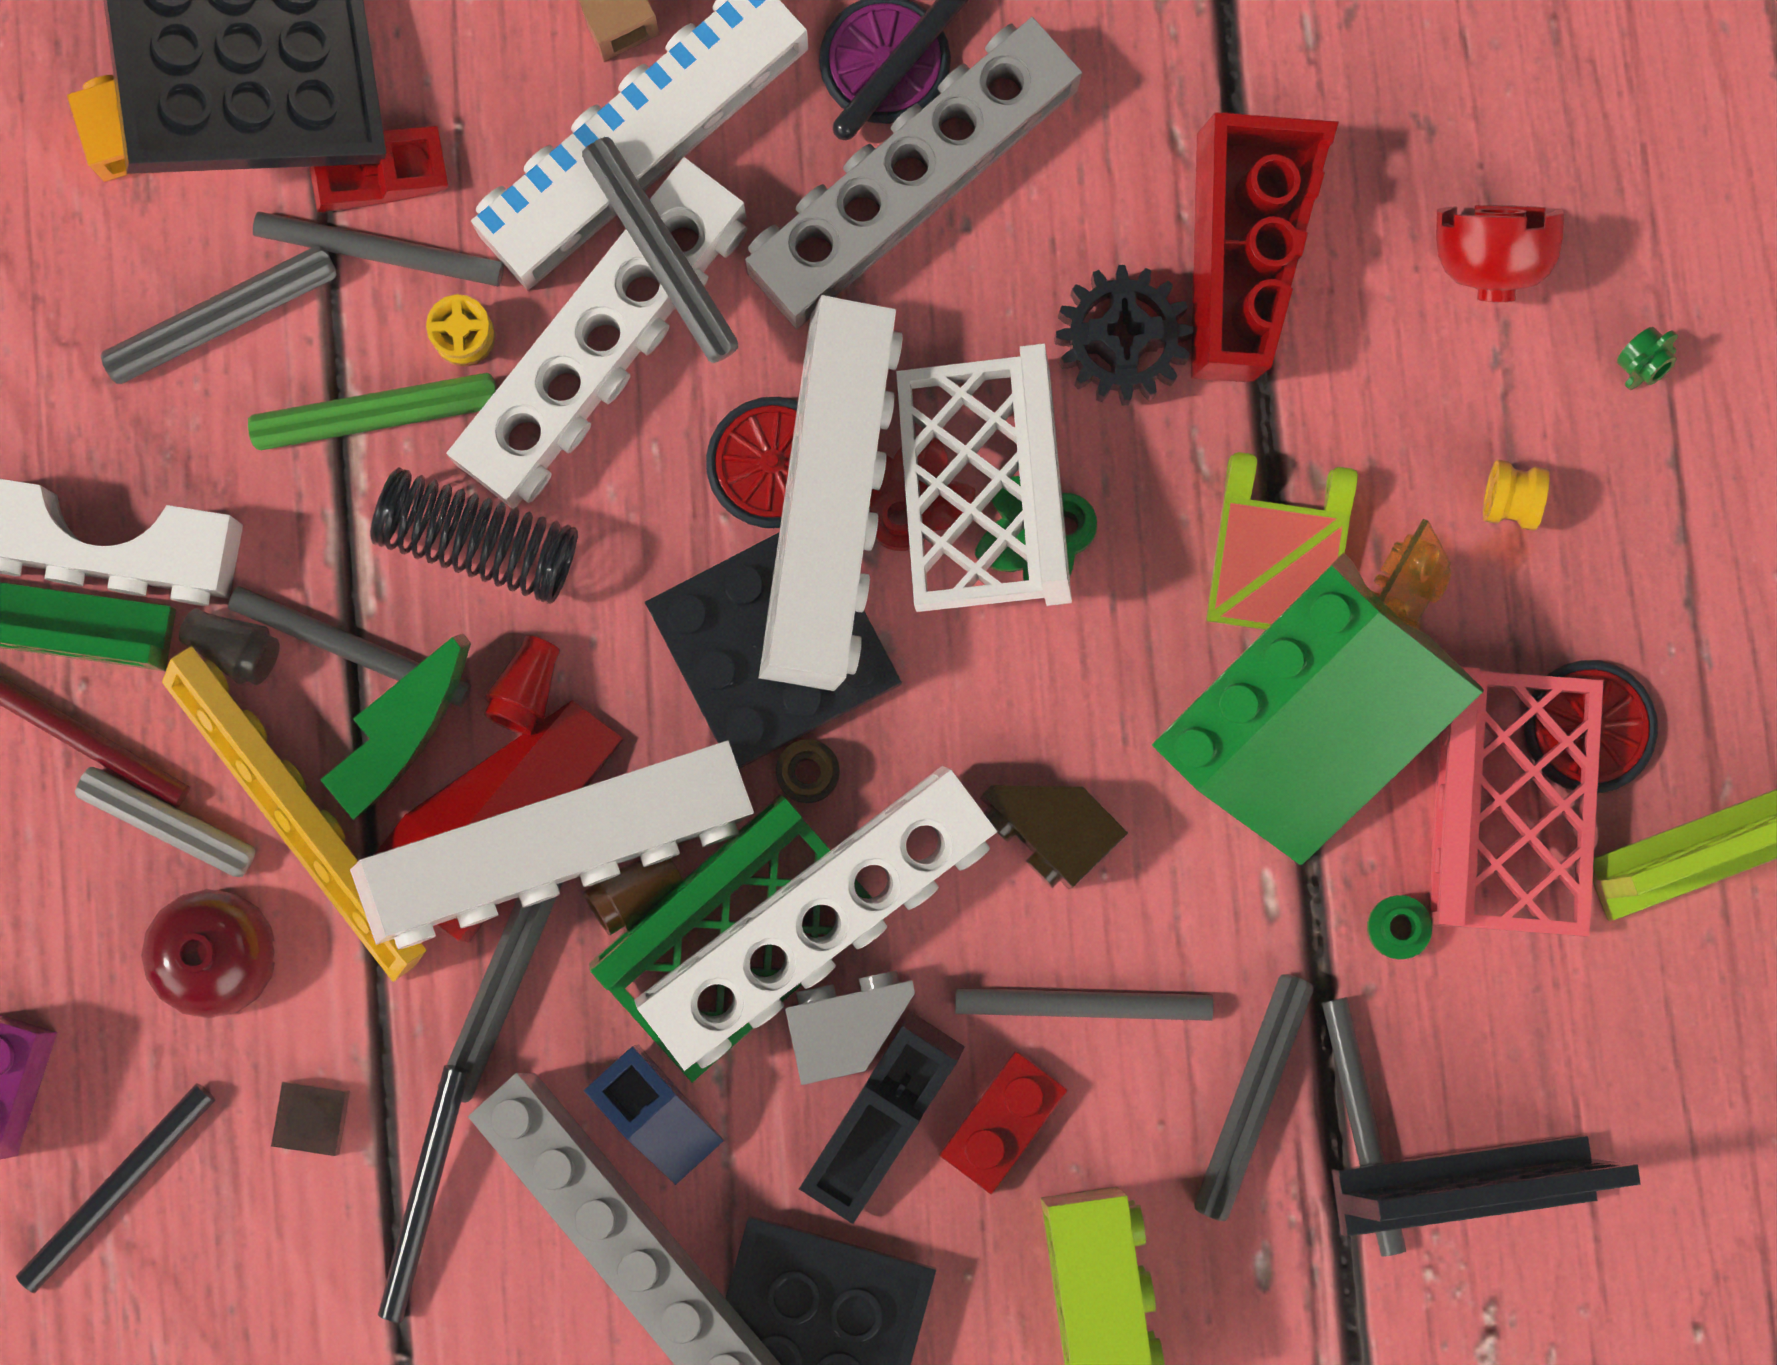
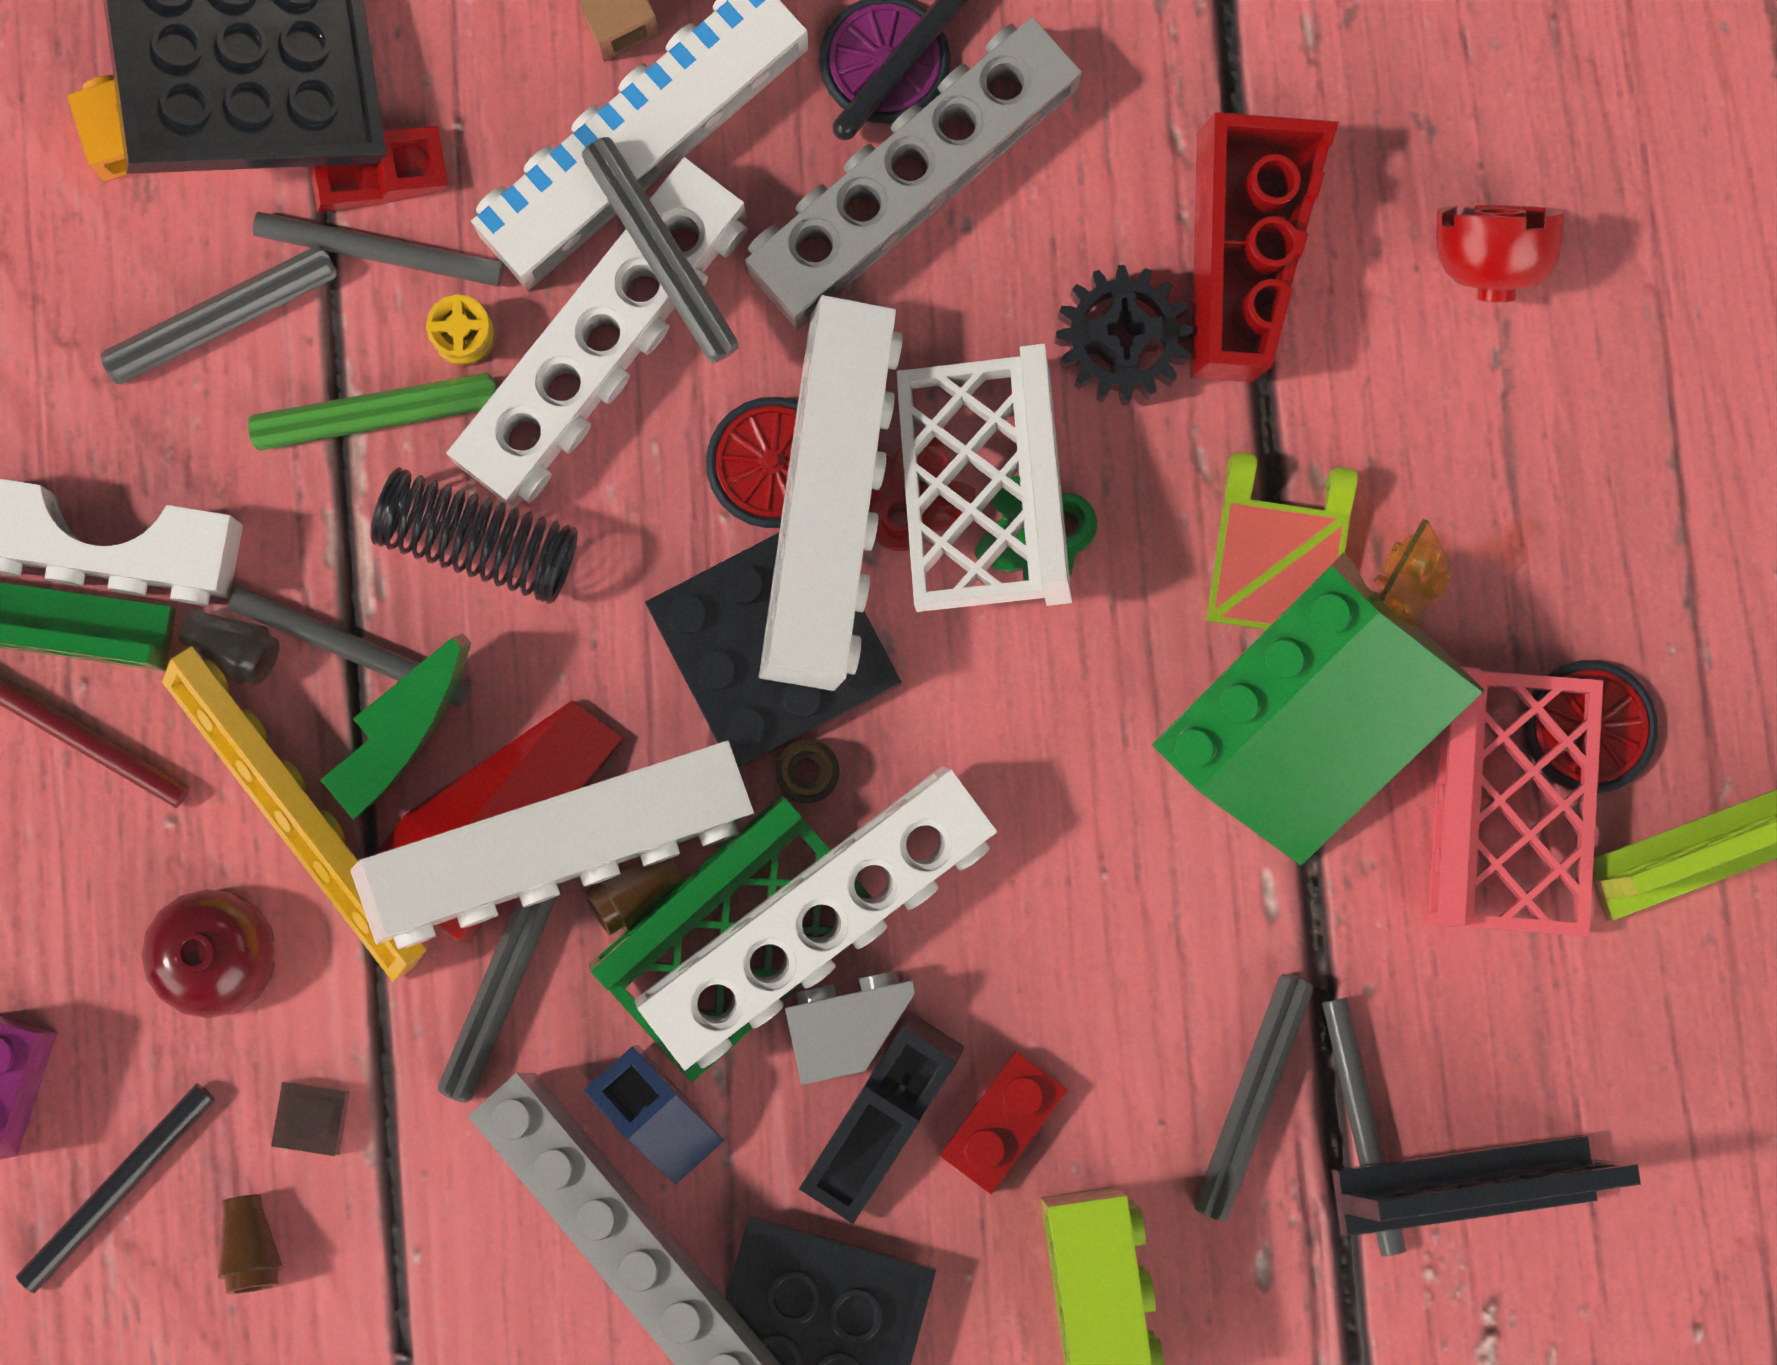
(165, 822): light grey axle -> none
(247, 1247): none -> reddish brown cone
(423, 1193): black bar -> none
(523, 688): red cone -> none
(1058, 824): dark brown slope -> none
(1084, 1004): dark grey bar -> none
(1379, 927): green plate -> none
(1516, 495): yellow wheel -> none
(1648, 357): green plate -> none

